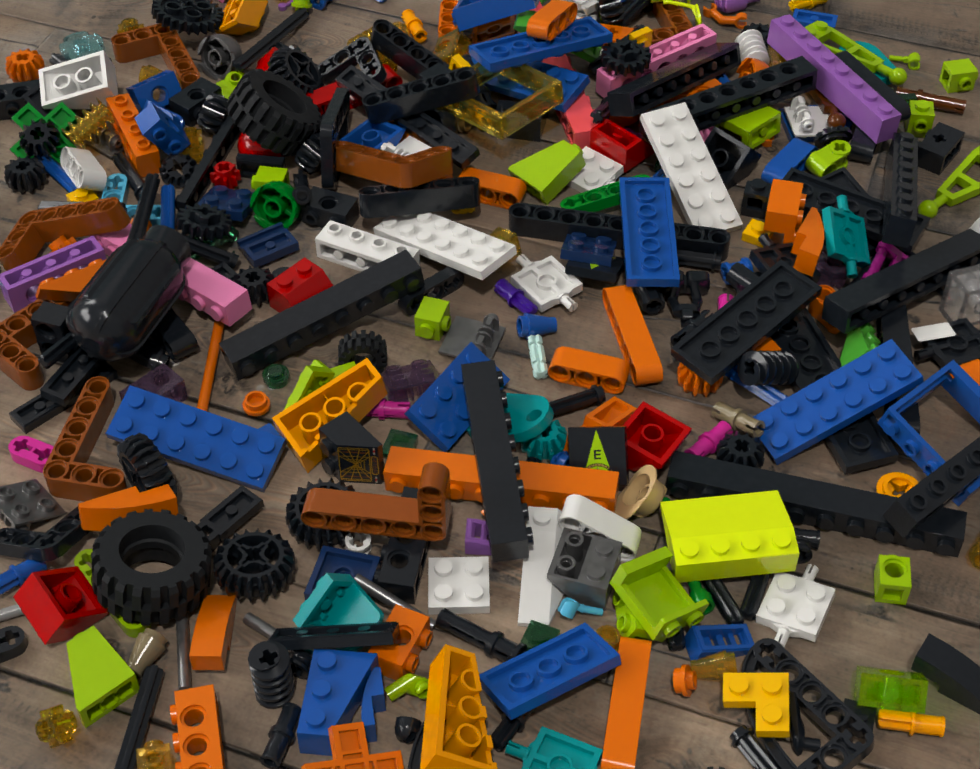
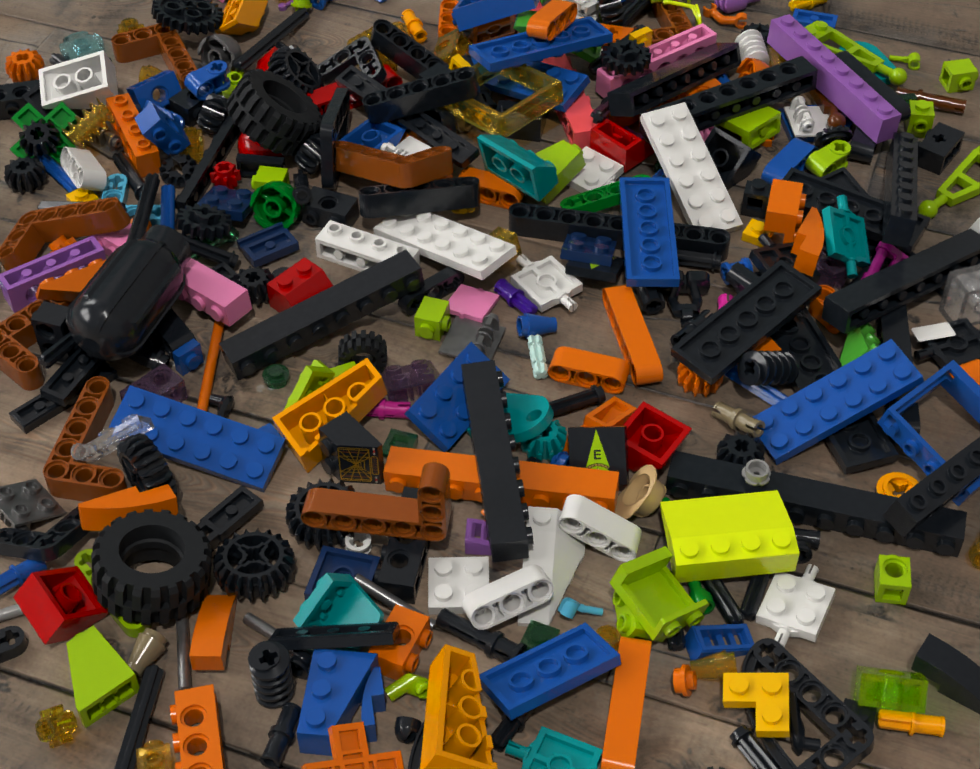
(31, 457): dark pink beam -> none
(110, 438): none -> clear plate
(188, 357): none -> blue plate
(207, 80): none -> blue piece
(223, 402): none -> black bar
(256, 403): orange plate -> none
(472, 303): none -> bright pink piece
(497, 608): none -> white beam
(517, 166): none -> teal slope
(585, 567): flat silver slope -> none
(708, 441): dark pink pin -> none
(756, 472): none -> light grey plate

